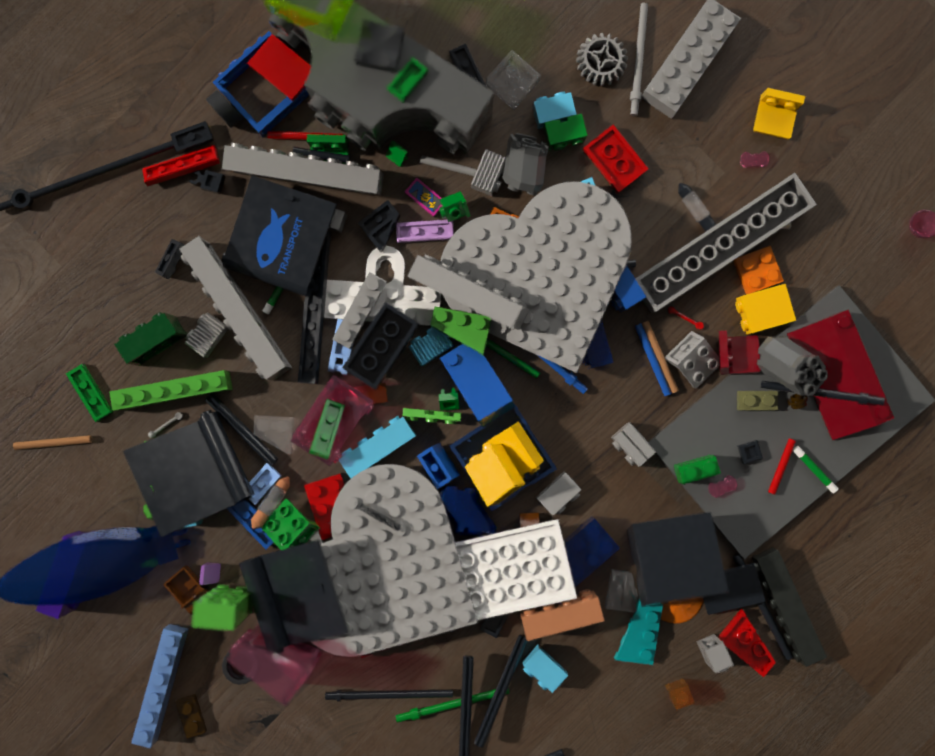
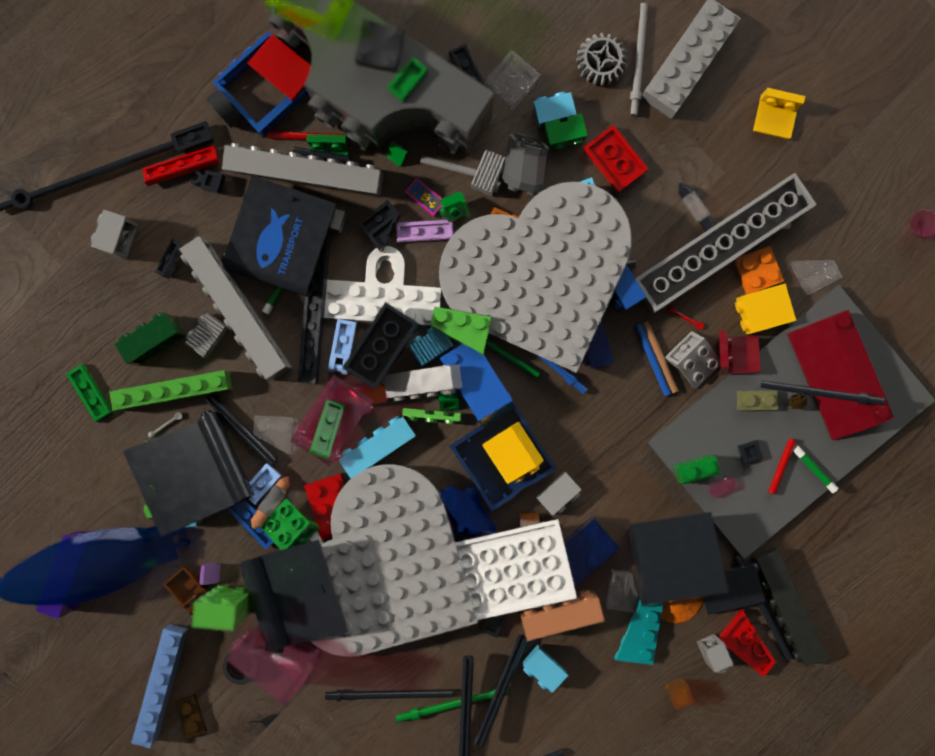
(52, 442): medium nougat bar -> none
(114, 234): none -> light grey brick
(359, 310): light grey plate -> none
(379, 517): black piece -> none
(423, 381): none -> light grey brick
(438, 465): blue brick -> none
(469, 293): light grey brick -> none
(494, 474): yellow brick -> none
(633, 445): light grey brick -> none
(755, 159): clear pink piece -> none
(791, 365): dark grey brick -> none
(815, 274): none -> clear wing

